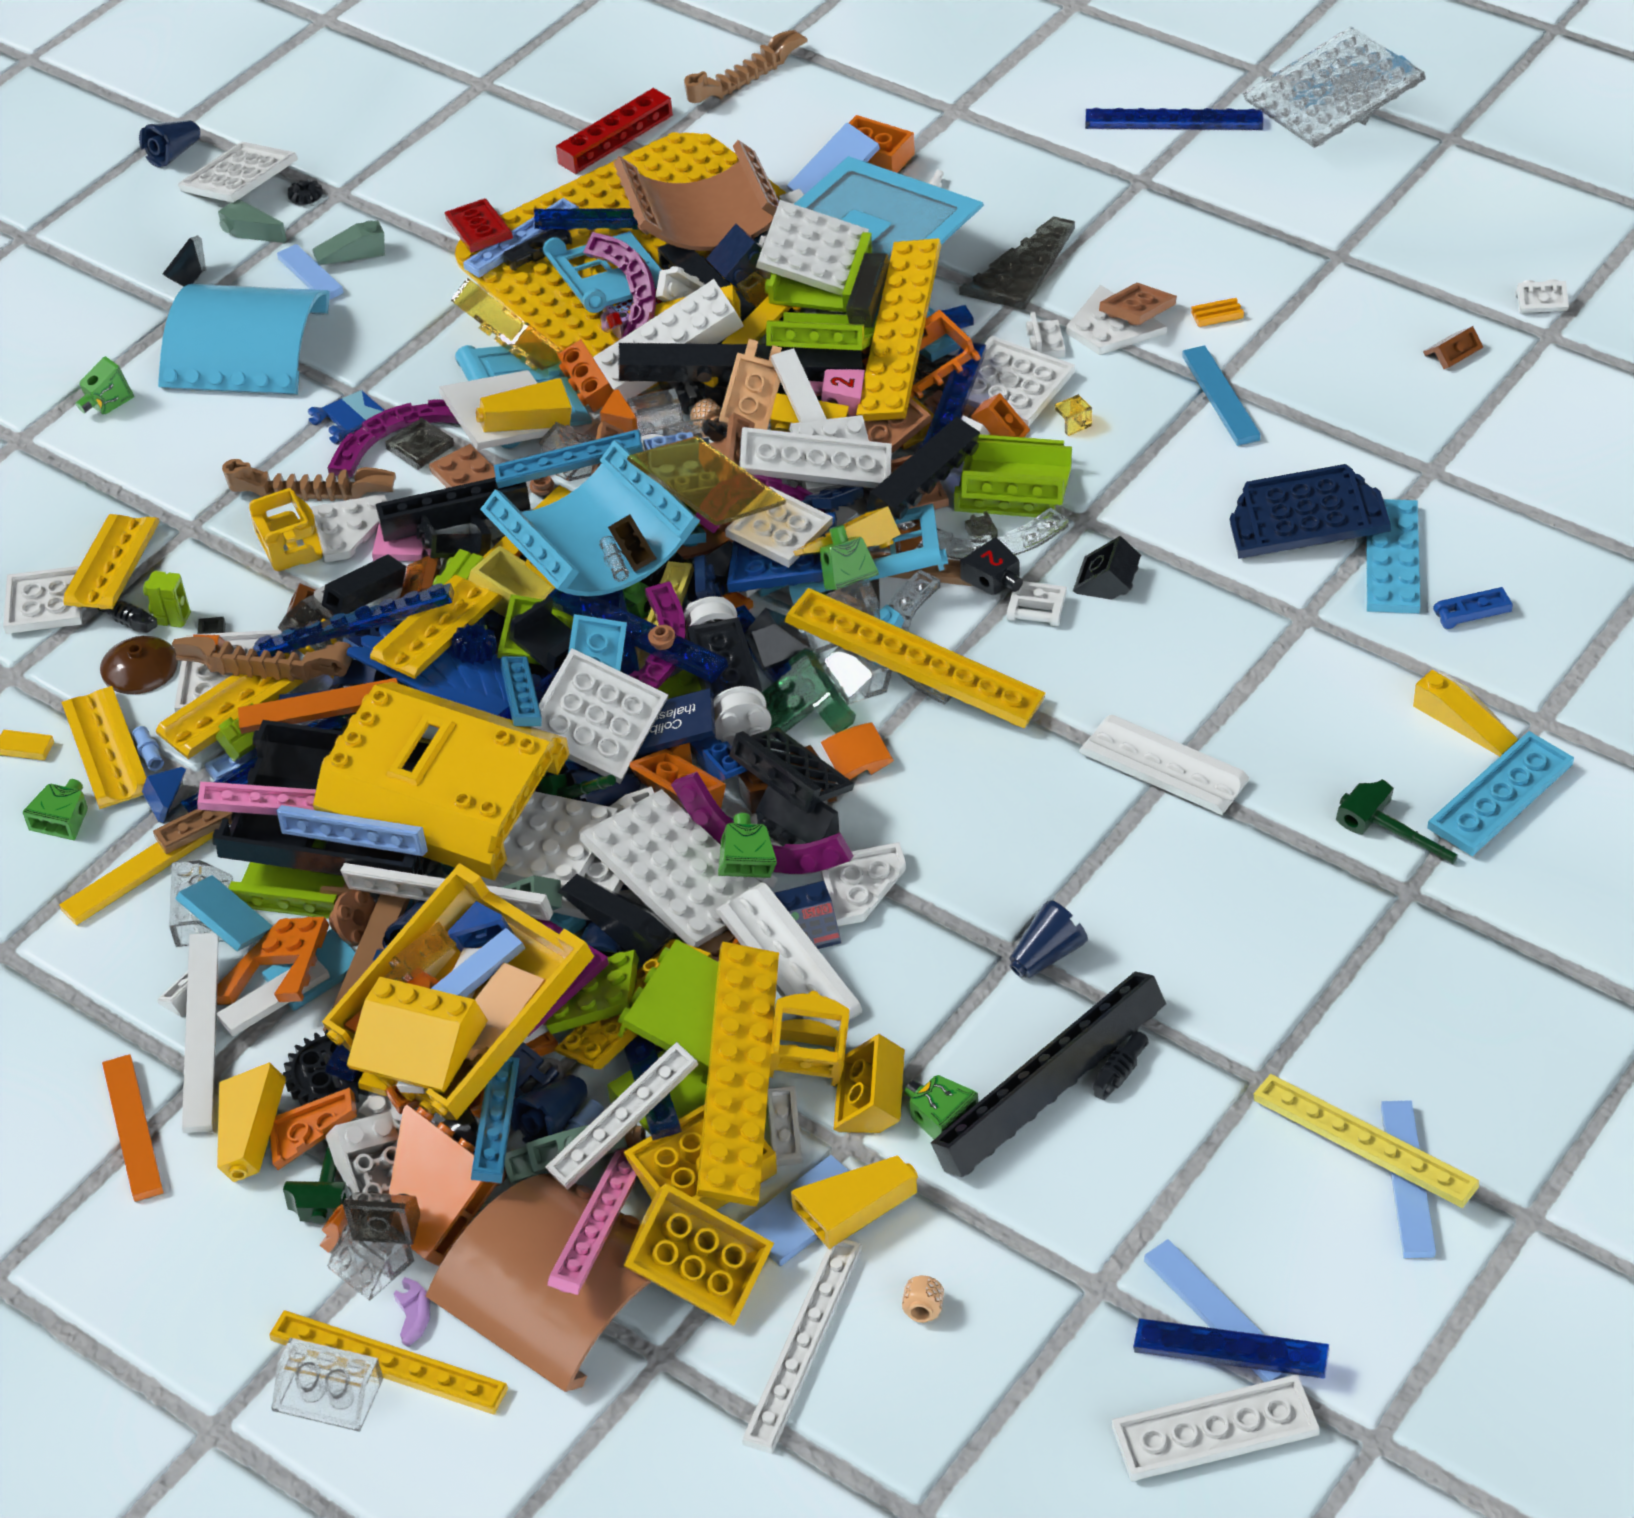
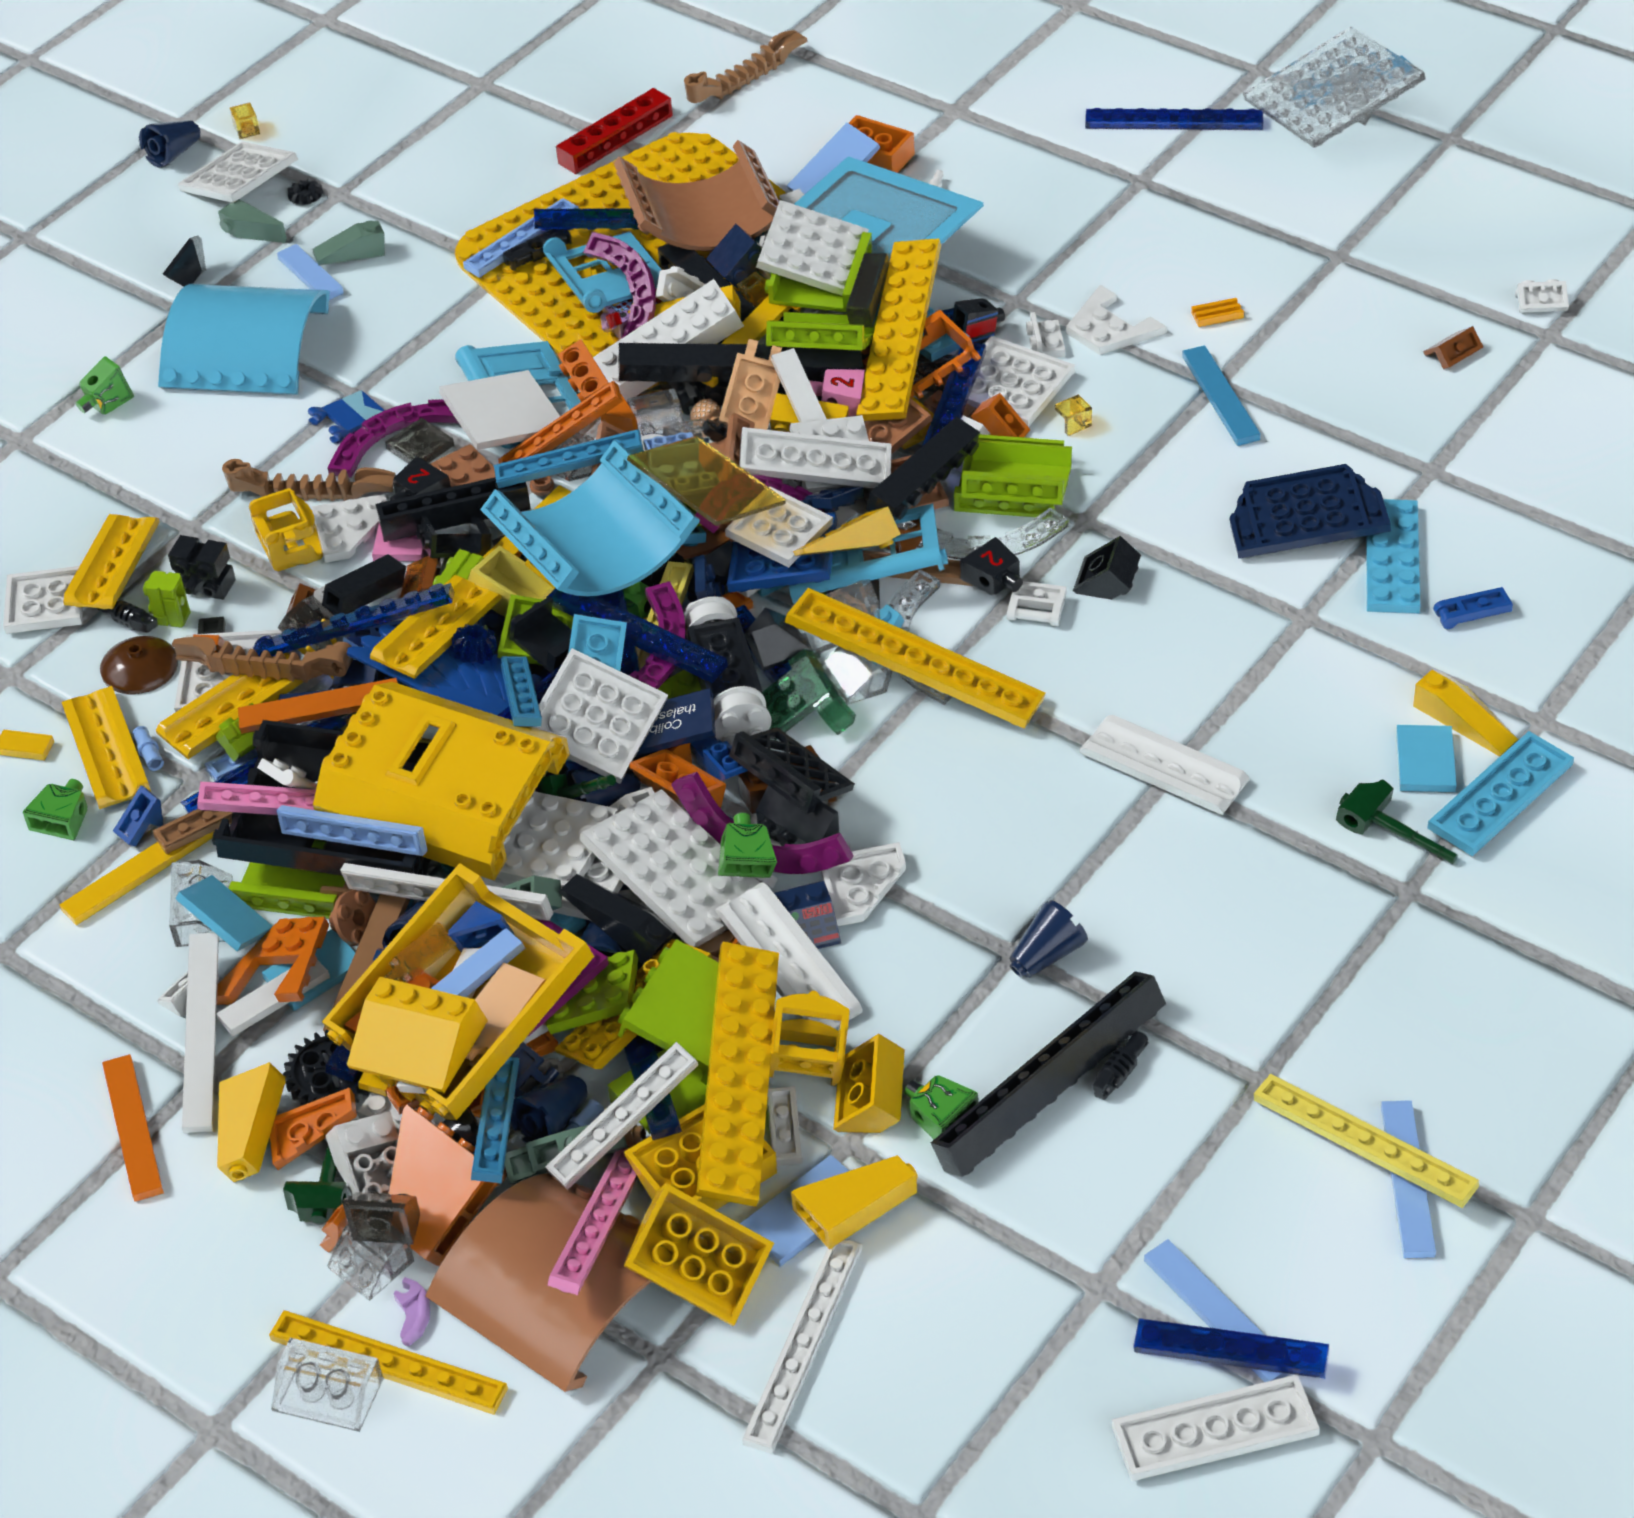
(140, 813): none -> blue slope
(161, 791): blue slope -> none
(202, 566): none -> black brick
(244, 120): none -> clear yellow brick
(289, 777): none -> white plate
(418, 478): none -> black torso
(478, 225): red tile -> none
(508, 328): clear yellow windscreen -> none
(525, 408): yellow slope -> none
(568, 423): none -> orange tile
(614, 558): clear pin -> none
(632, 543): dark brown slope -> none
(661, 637): nougat plate -> none
(845, 560): bright green torso -> none
(857, 750): orange slope -> none
(923, 1298): light nougat head -> none
(977, 318): none -> black torso
(981, 526): clear smoke tile -> none
(1020, 271): clear smoke wing -> none
(1137, 303): nougat plate -> none
(1426, 758): none -> medium azure tile

